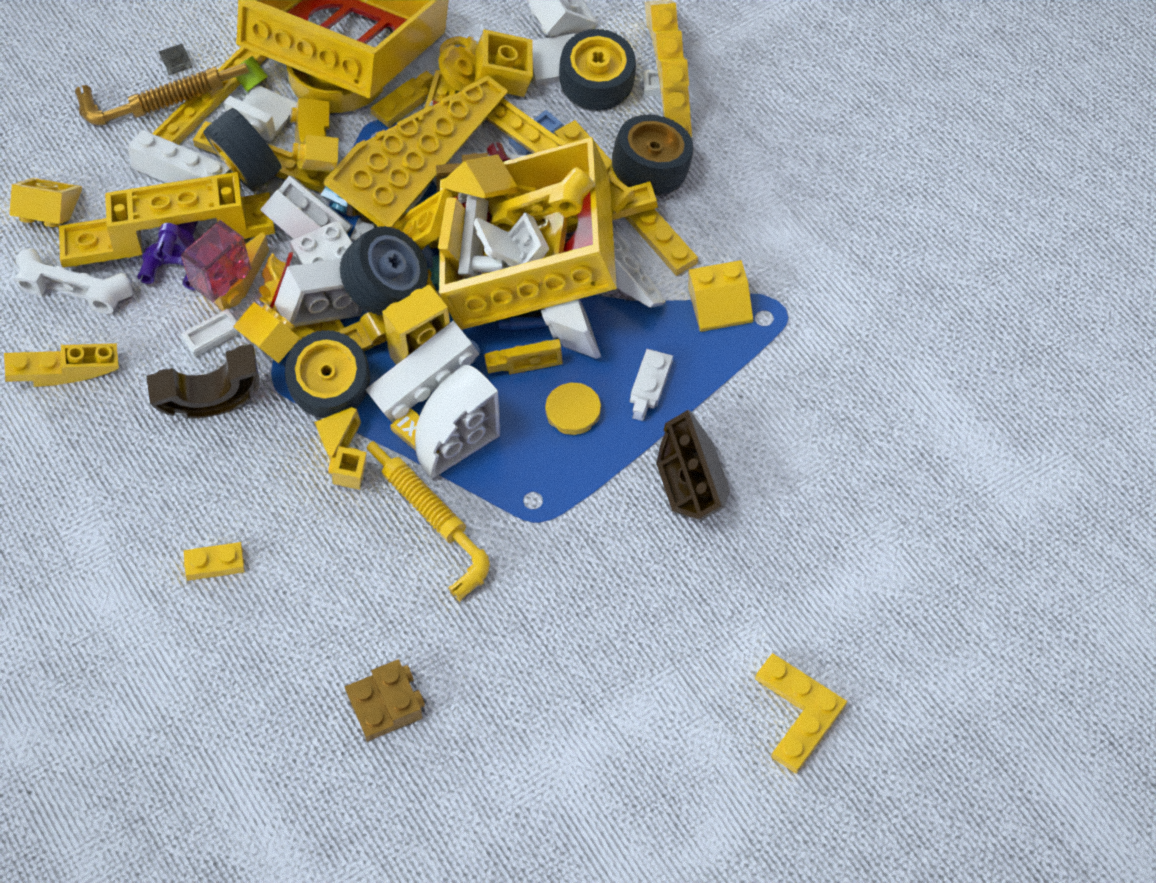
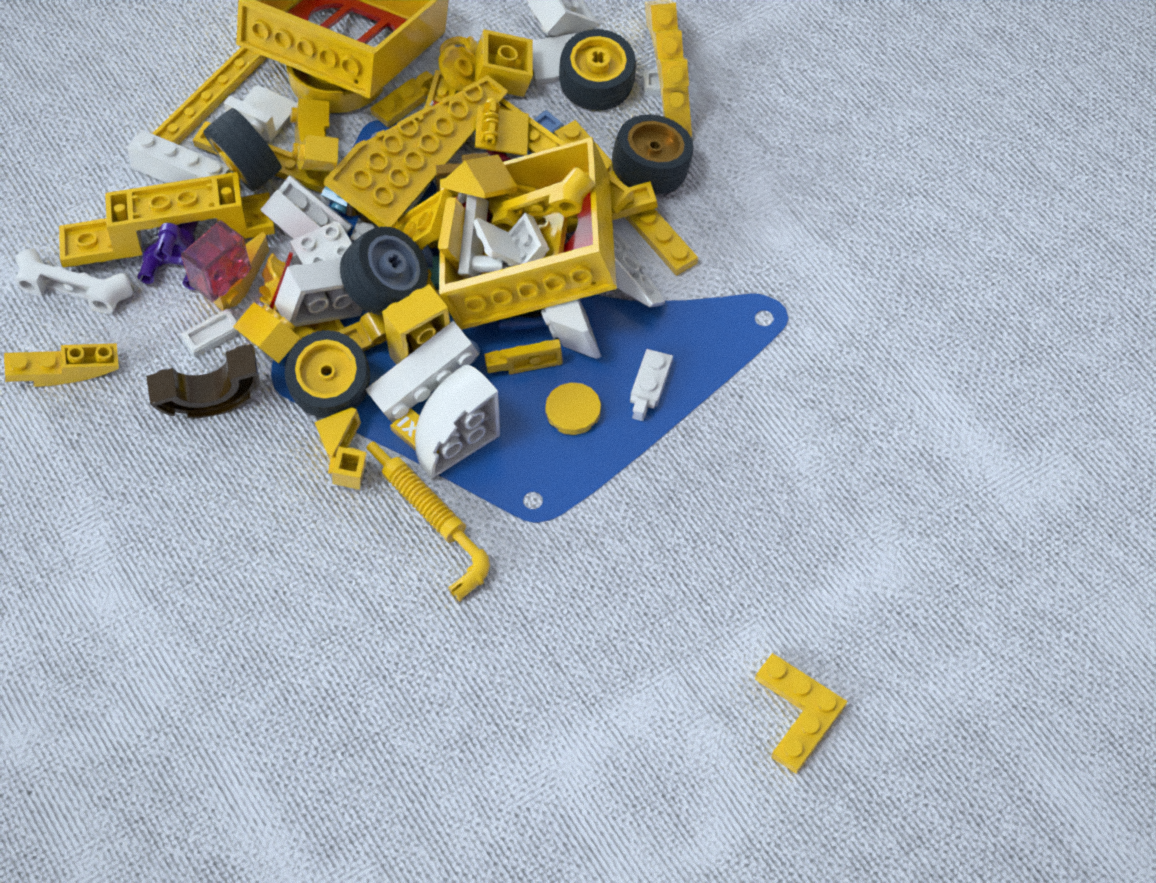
(43, 201): yellow slope -> none
(157, 97): pearl gold piece -> none
(175, 59): clear smoke plate -> none
(214, 561): yellow plate -> none
(255, 75): lime brick -> none
(385, 700): pearl gold plate -> none
(501, 129): none -> yellow hinge
(691, 469): dark brown wedge -> none
(720, 295): yellow slope -> none

